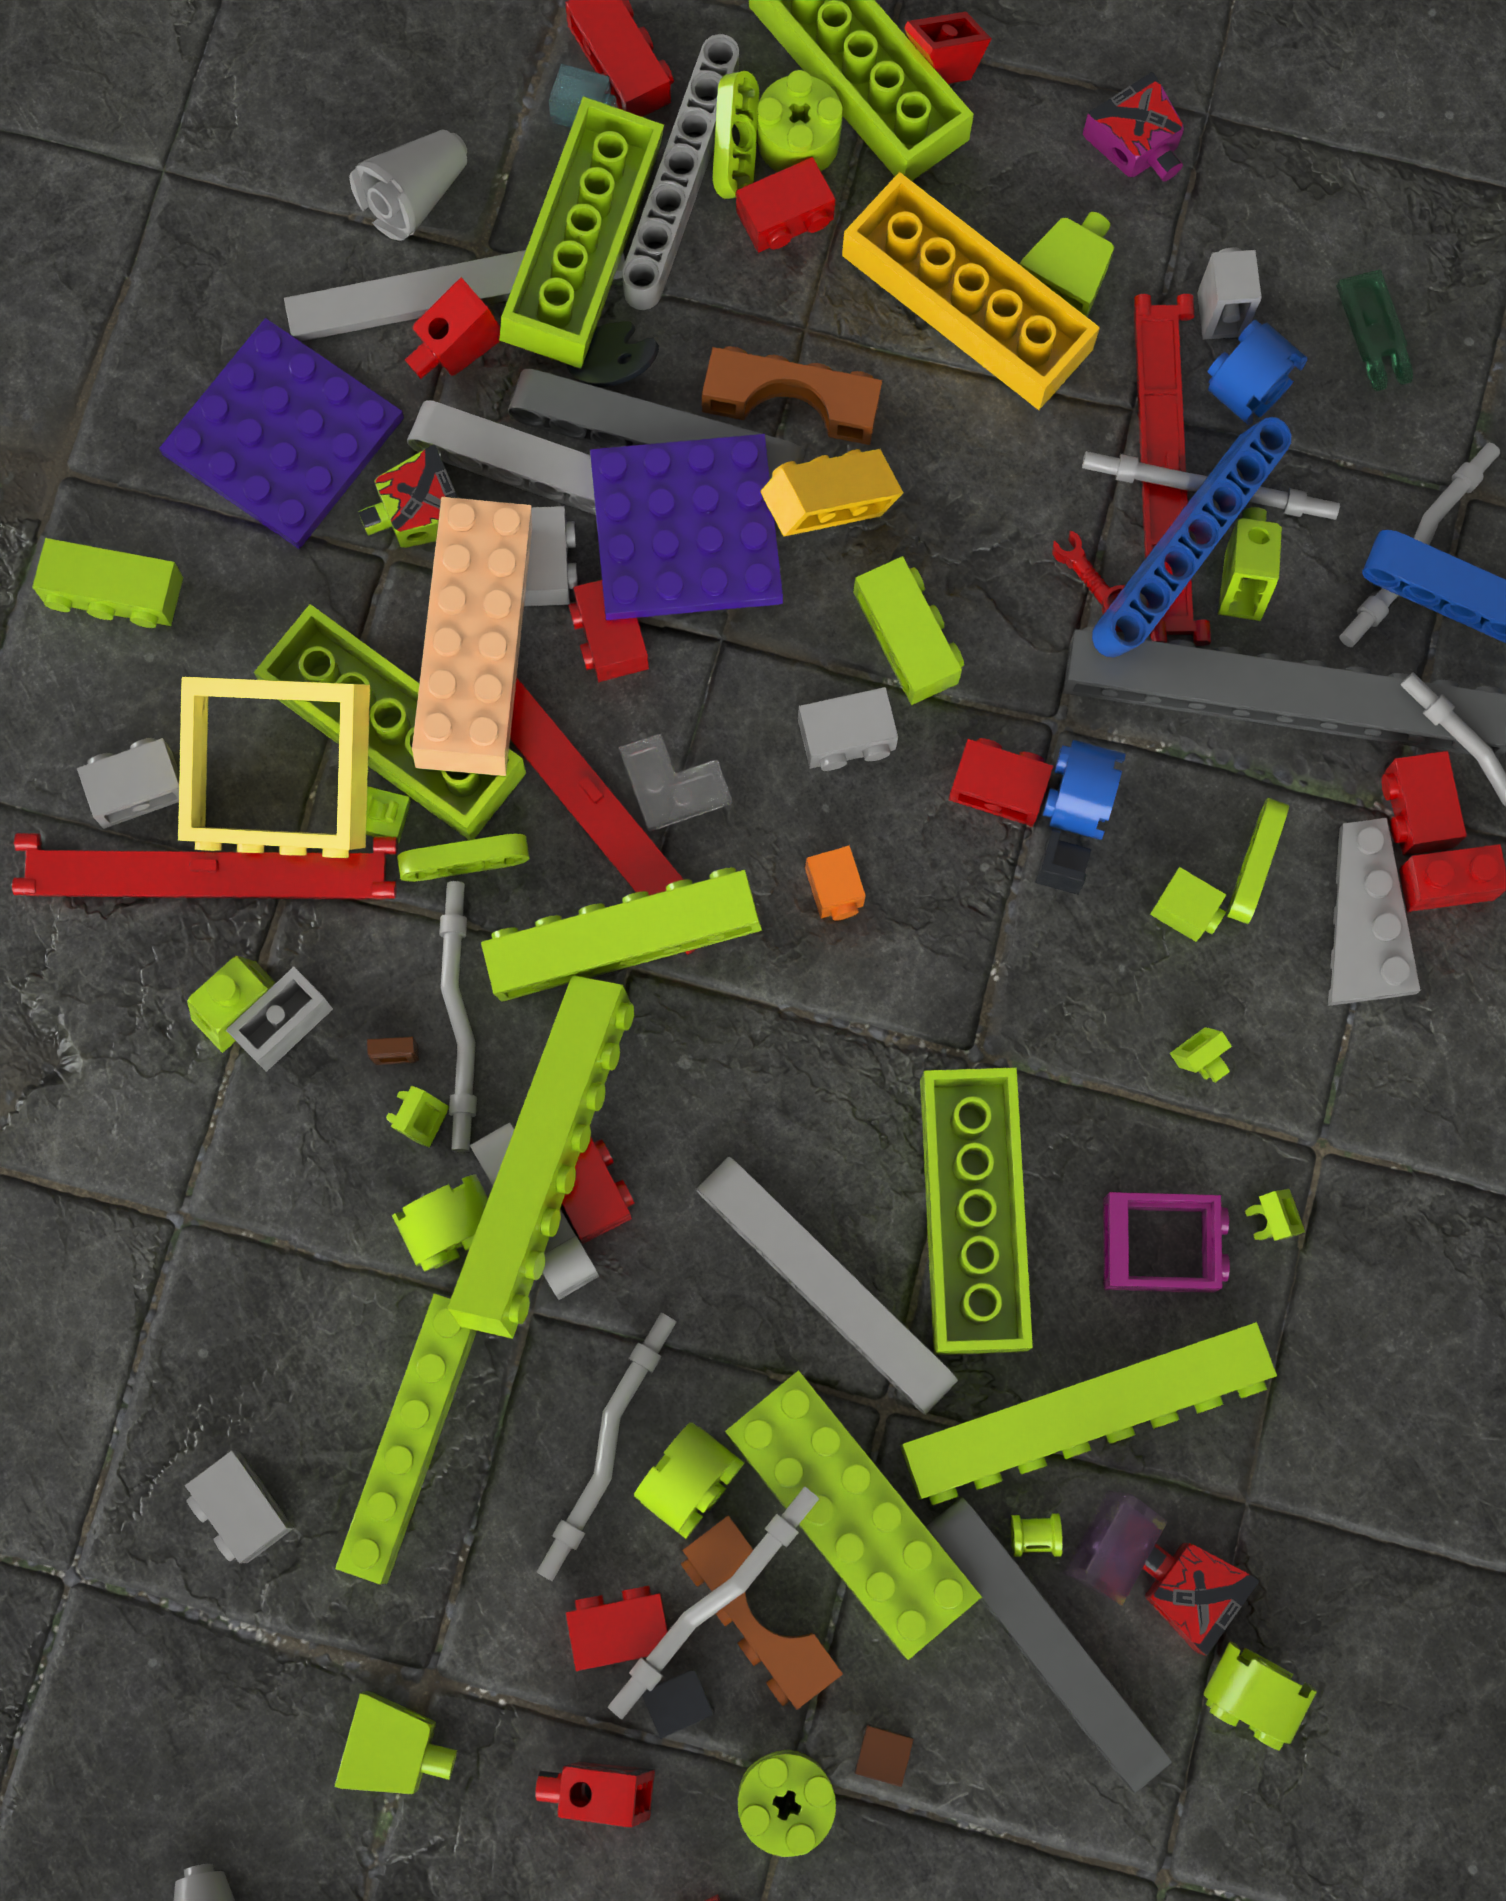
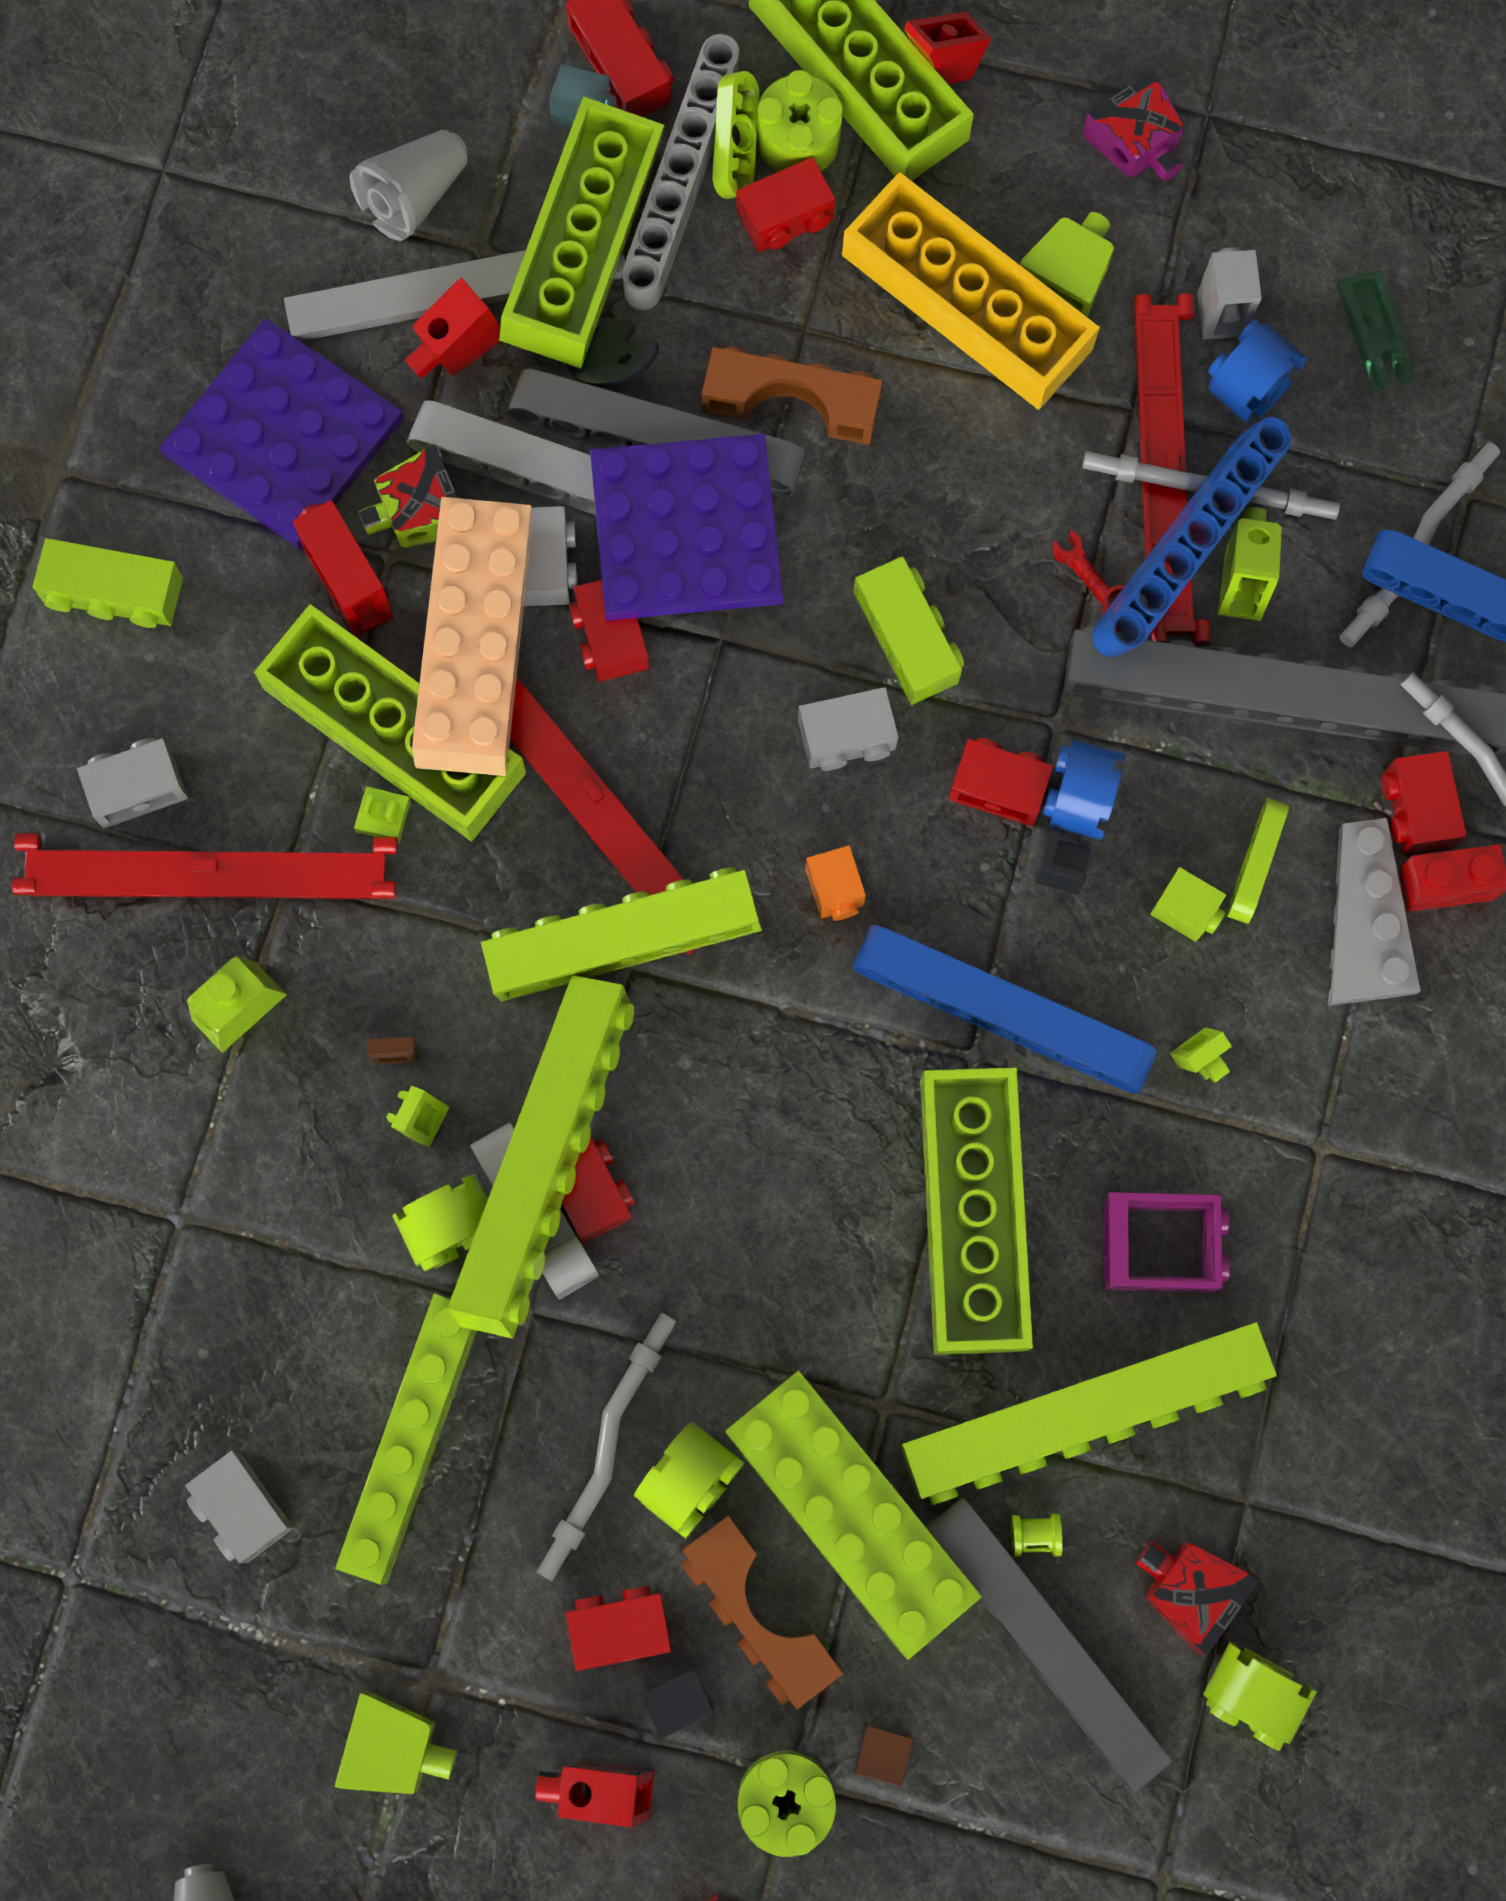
(279, 1019): light grey brick -> none
(342, 568): none -> red window
(352, 772): light yellow window -> none
(462, 1103): light grey bar -> none
(463, 857): lime beam -> none
(646, 1672): light grey bar -> none
(667, 795): clear tile -> none
(827, 1285): light grey beam -> none
(831, 491): yellow brick -> none
(1005, 1009): none -> blue beam
(1115, 1546): clear purple slope -> none
(1281, 1216): lime tile -> none

